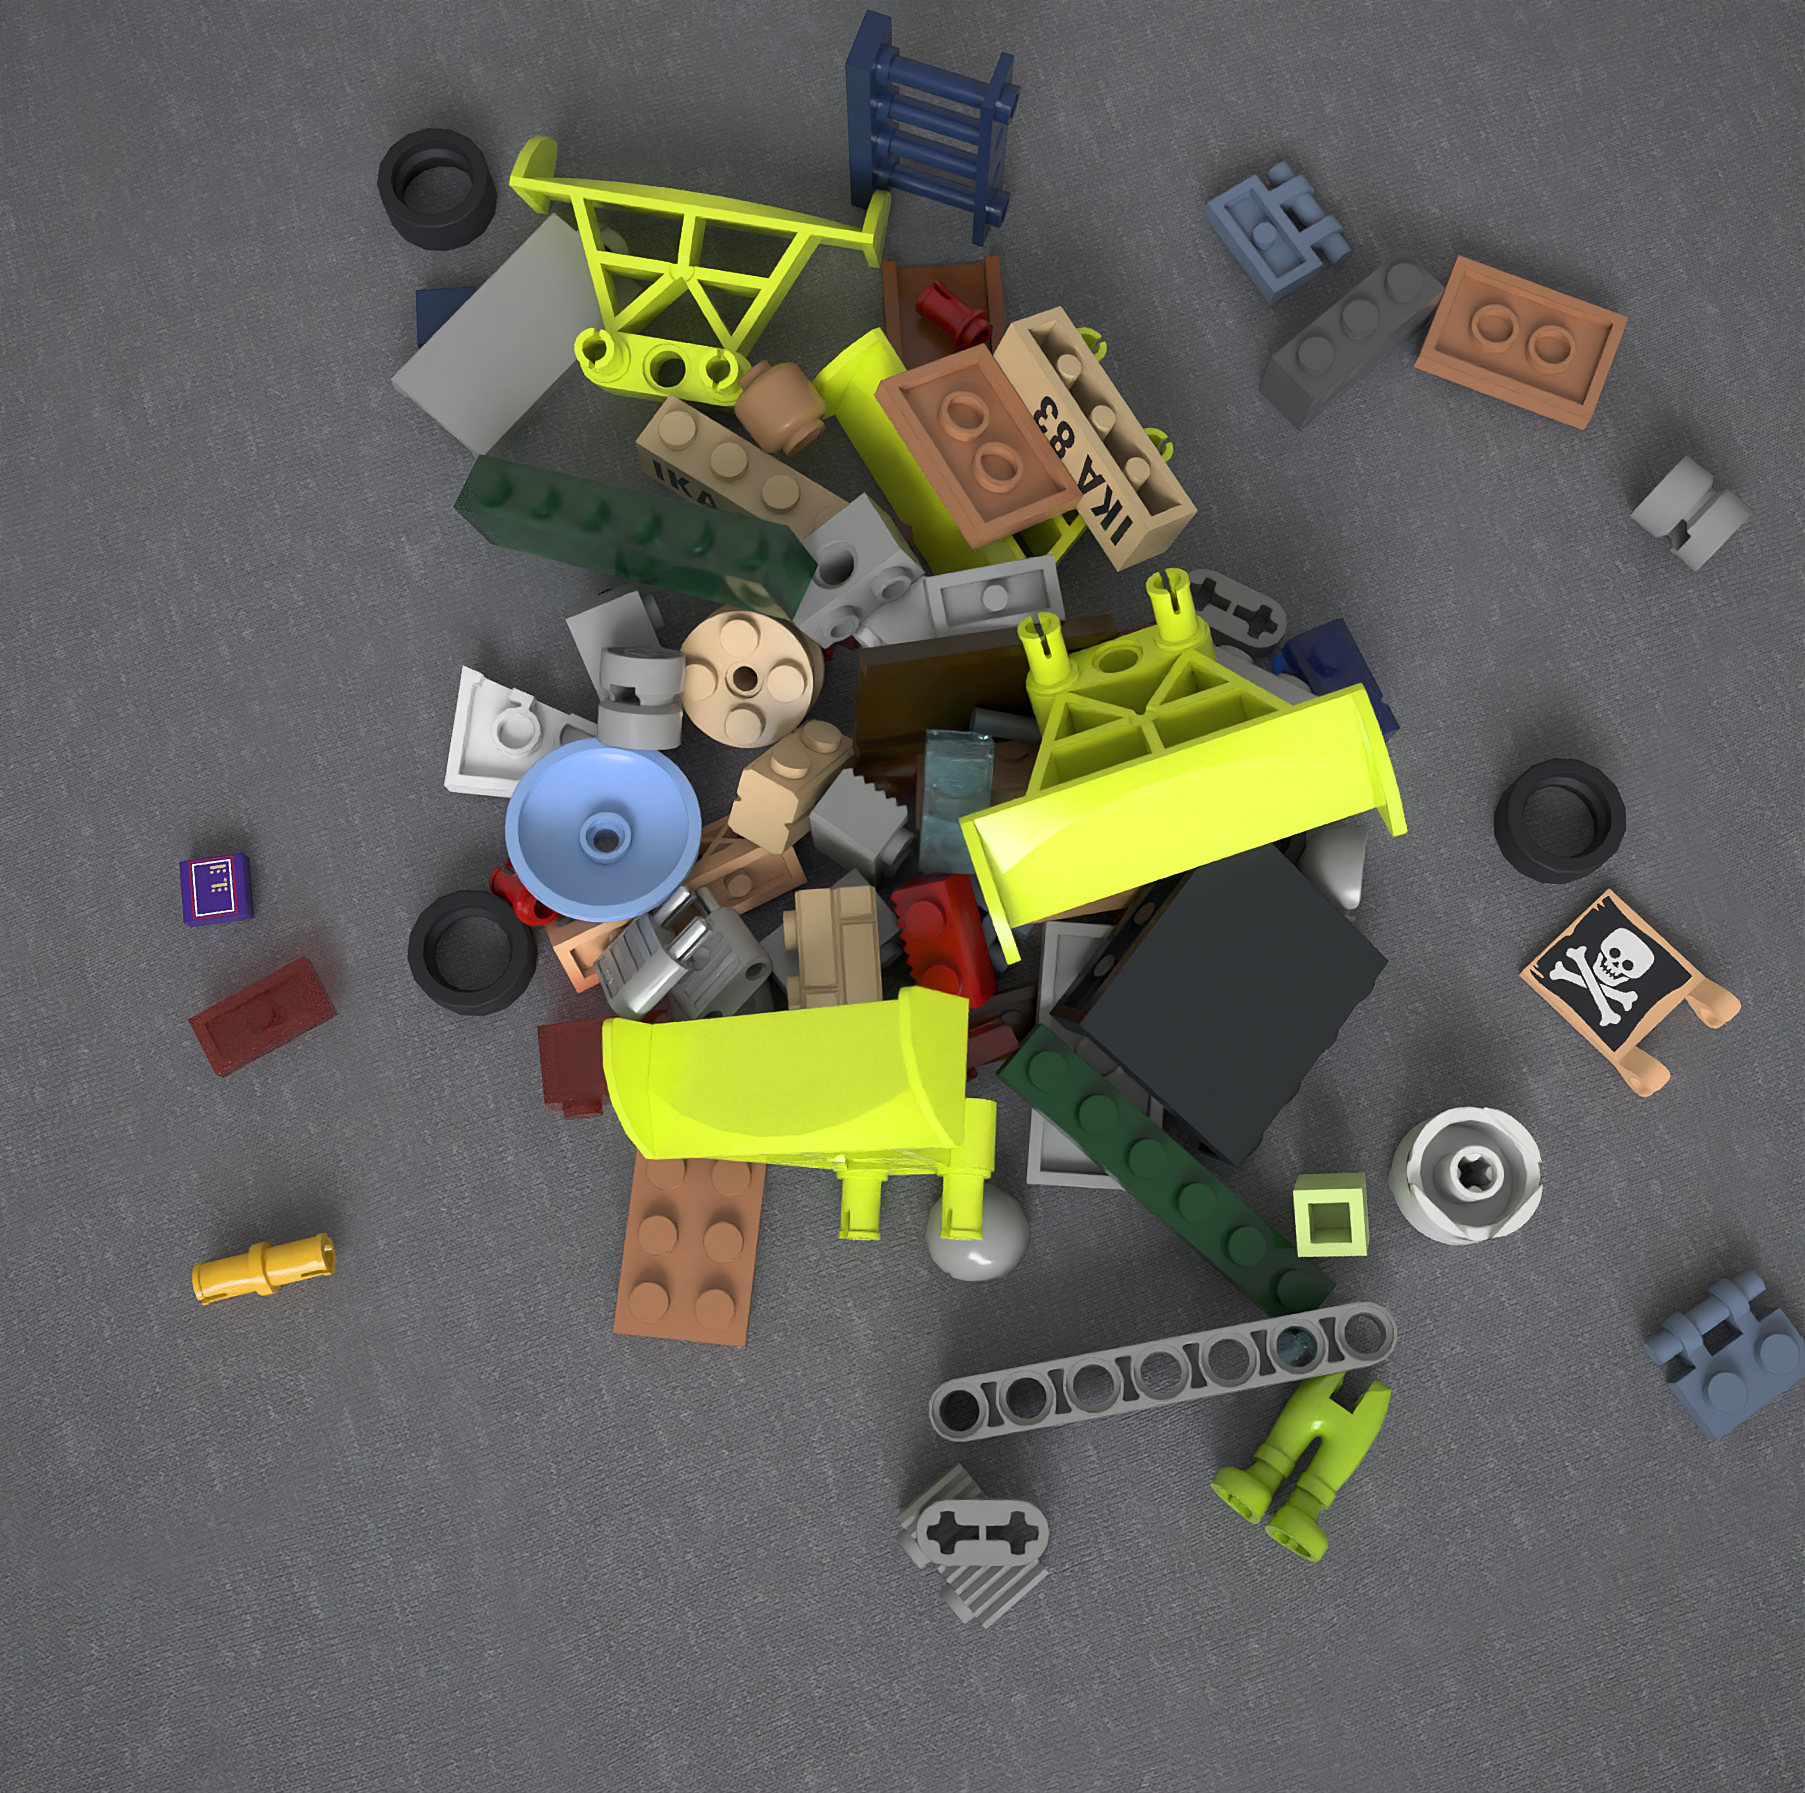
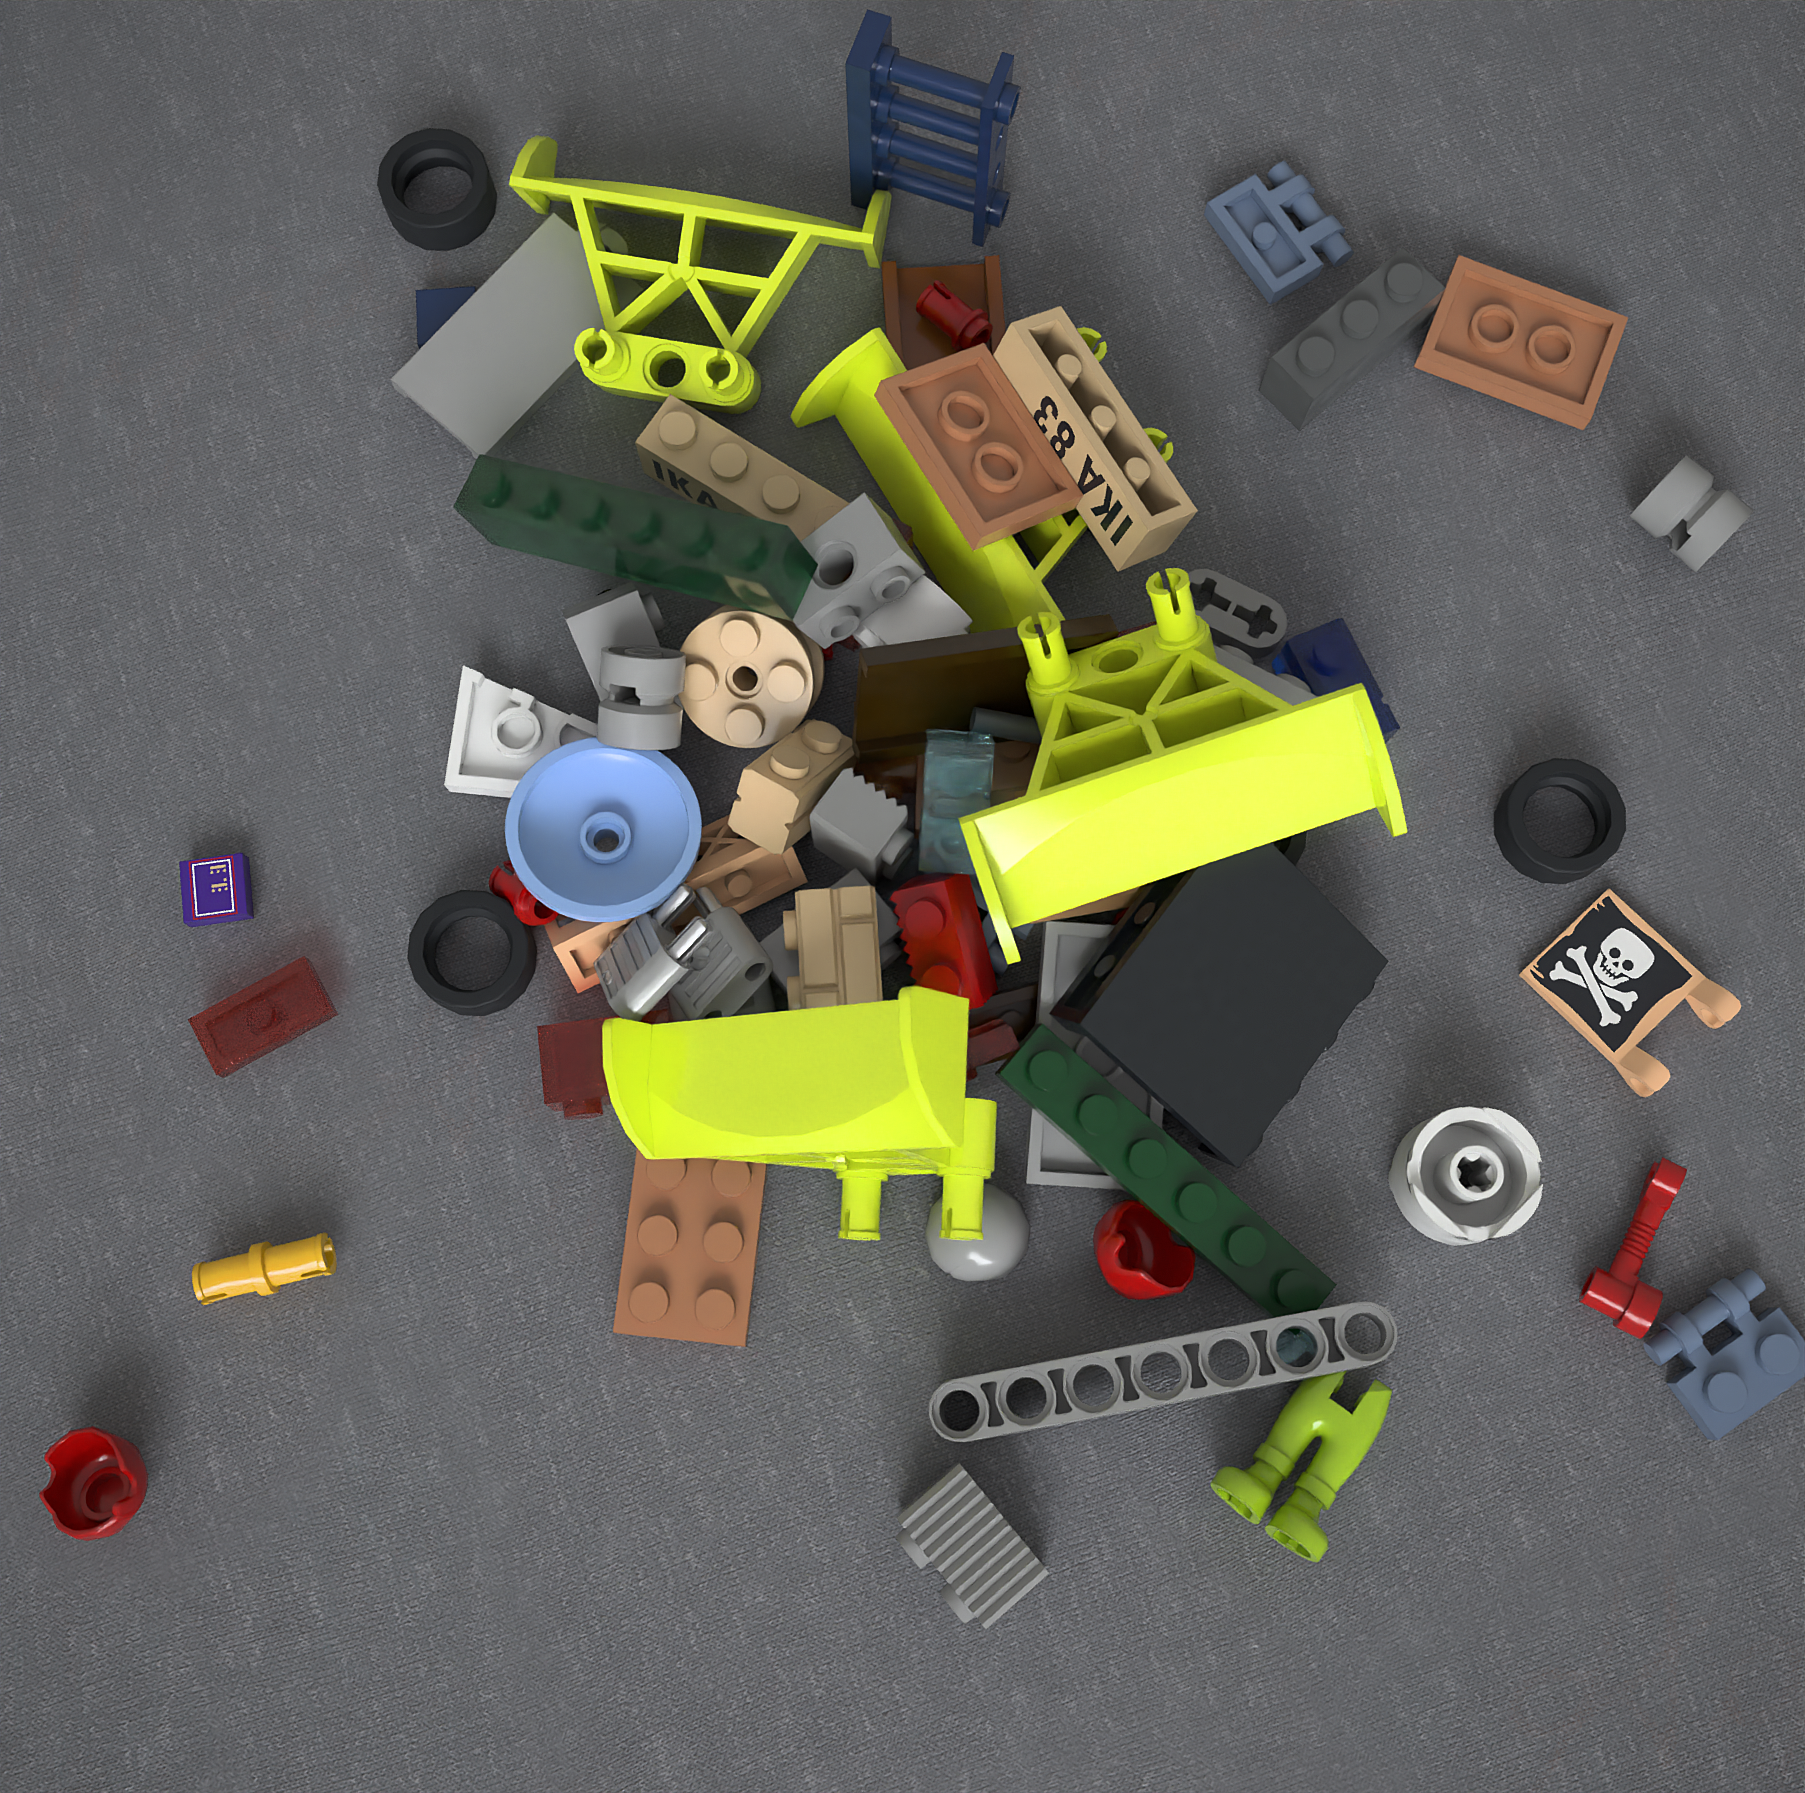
(94, 1483): none -> red hair
(780, 407): medium nougat head -> none
(982, 1549): light grey beam -> none
(993, 596): light grey plate -> none
(1140, 1254): none -> red hair
(1331, 1214): yellowish green brick -> none
(1335, 865): light grey hair -> none
(1619, 1291): none -> red brick

